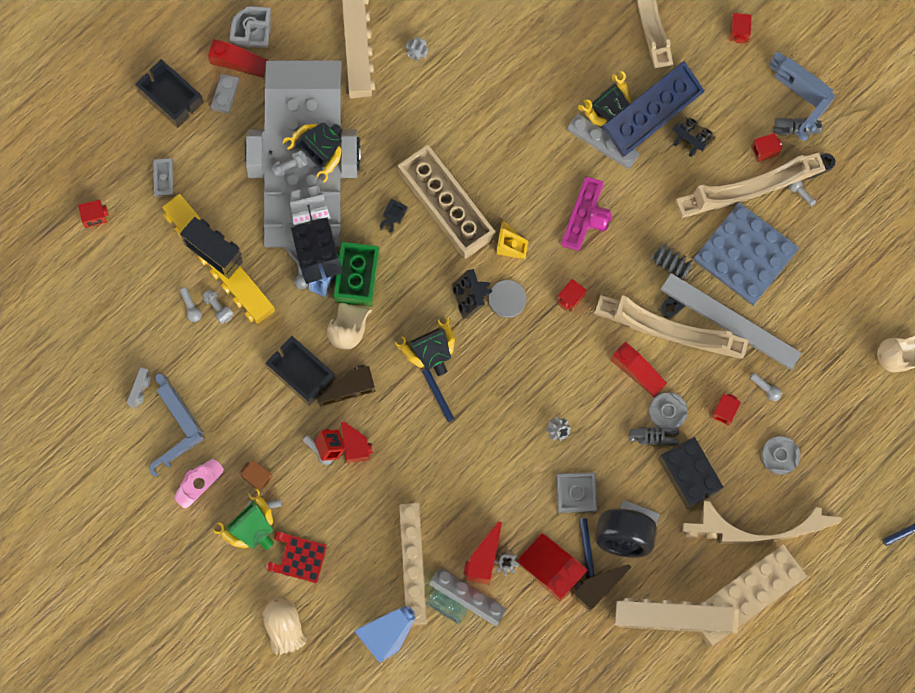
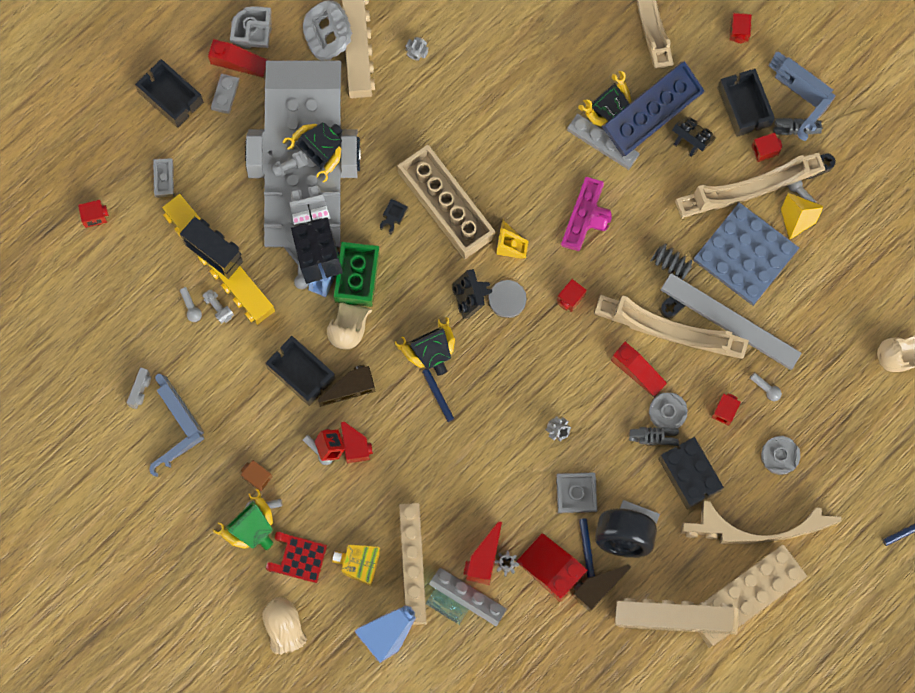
(187, 492): bright pink piece -> none
(317, 37): none -> light grey piece
(358, 562): none -> yellow torso
(746, 102): none -> black piece
(799, 214): none -> yellow slope

